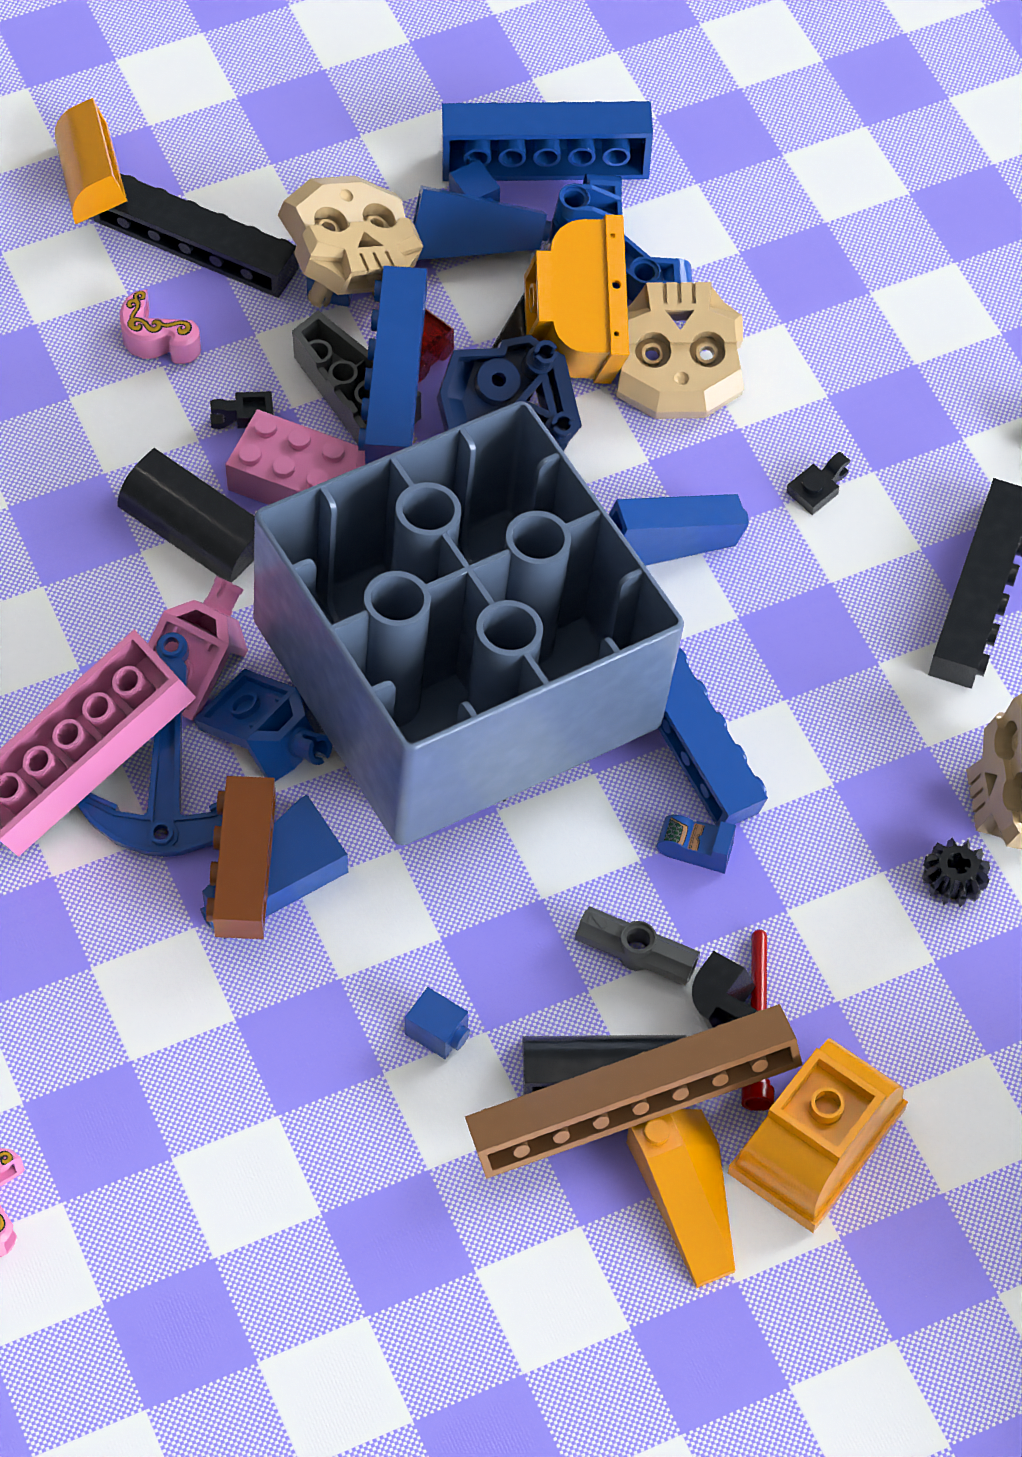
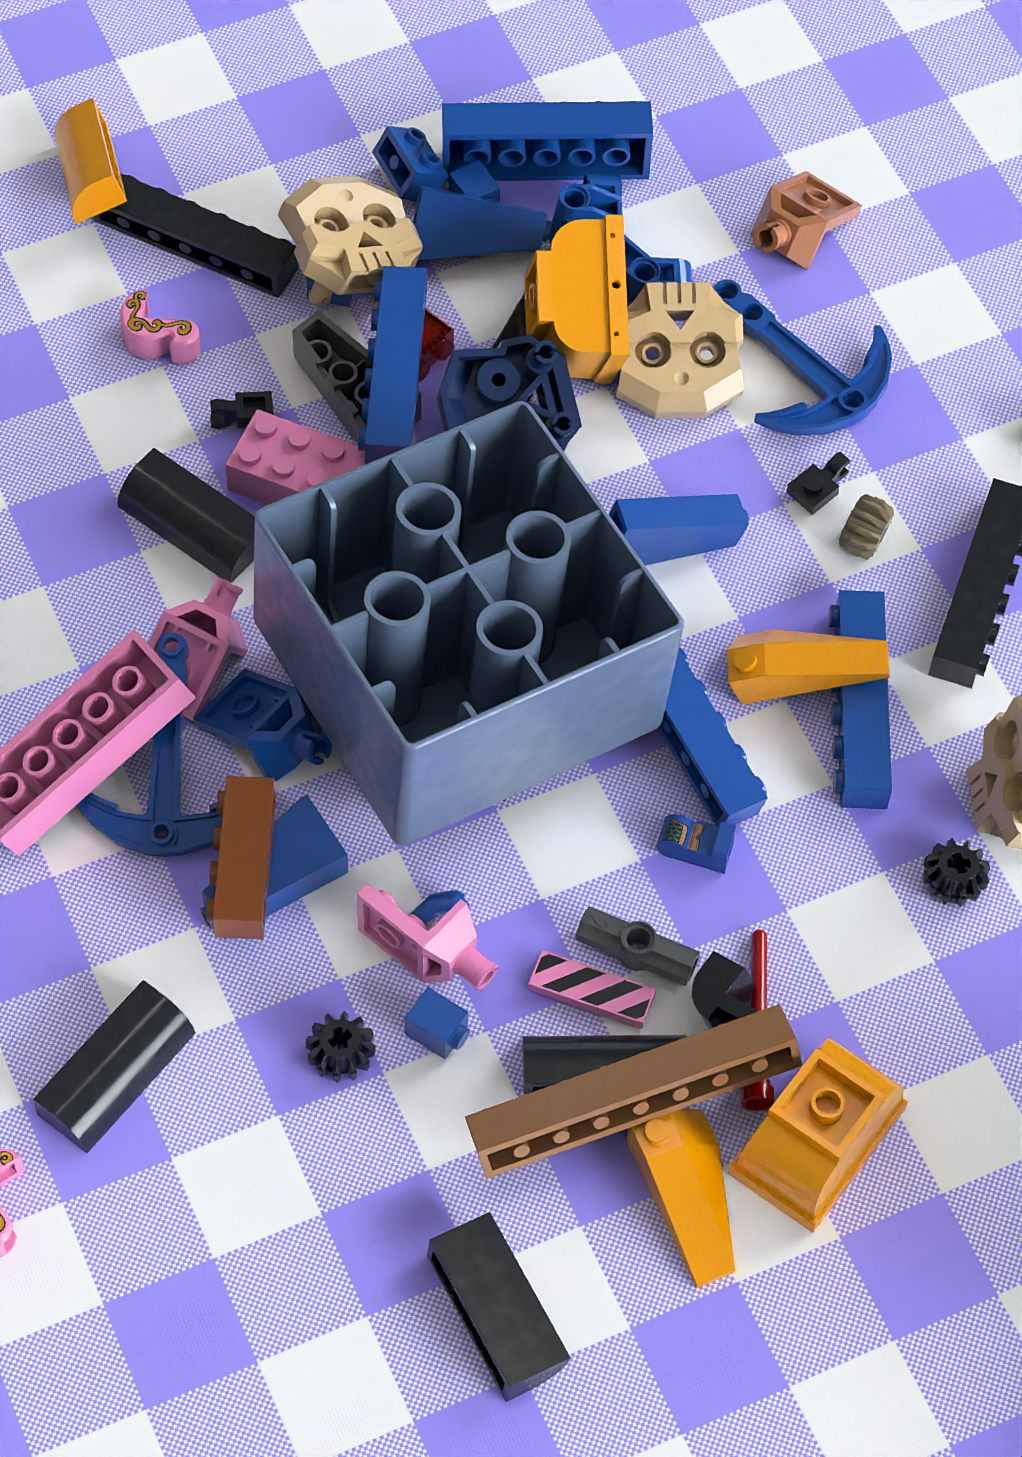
(114, 1066): none -> black brick
(340, 1032): none -> black gear
(409, 161): none -> blue brick
(429, 955): none -> bright pink plate
(437, 903): none -> blue arm
(497, 1306): none -> black brick
(592, 989): none -> bright pink tile
(794, 663): none -> light orange wedge
(799, 215): none -> nougat plate
(822, 377): none -> blue piece
(861, 711): none -> blue brick
(866, 526): none -> dark tan gear

